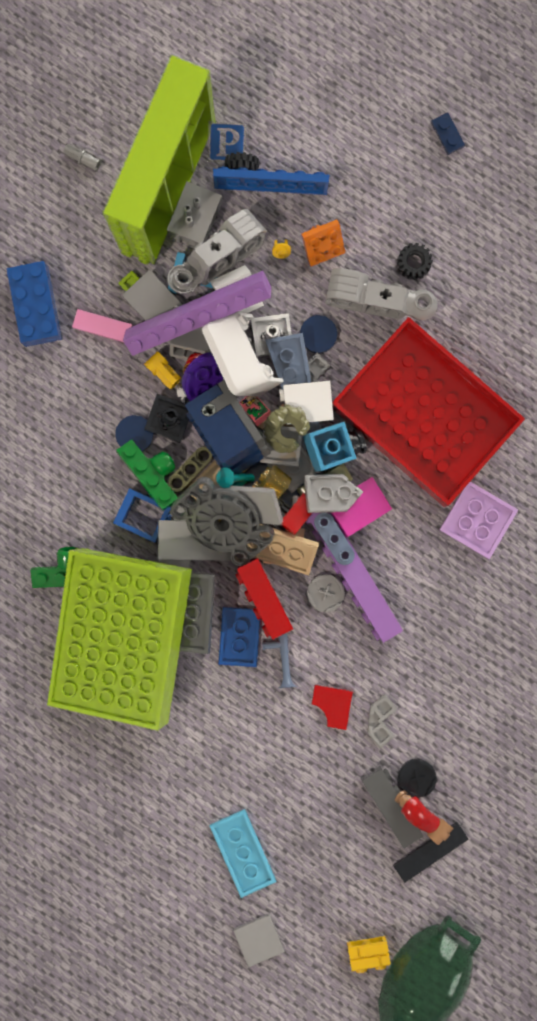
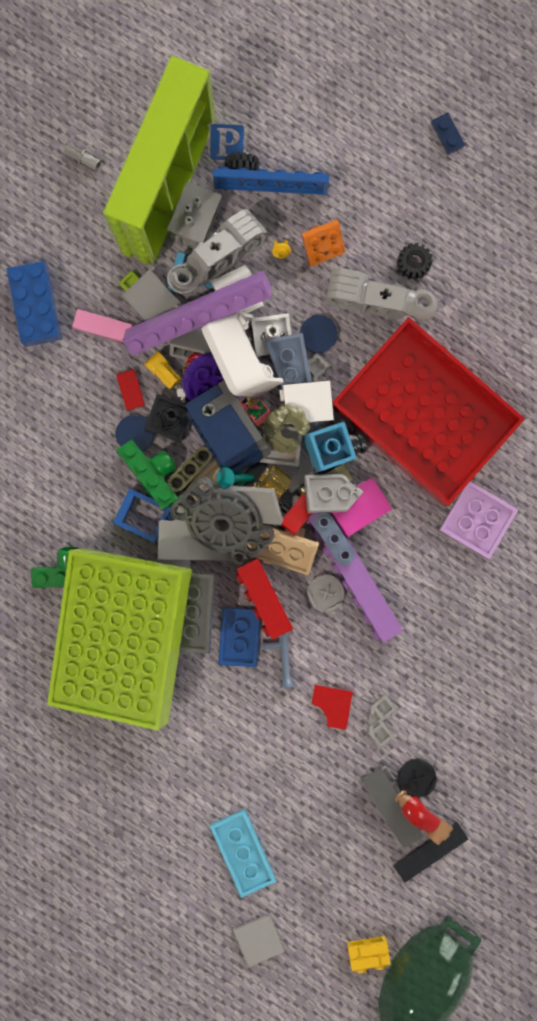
(130, 390): none -> red tile

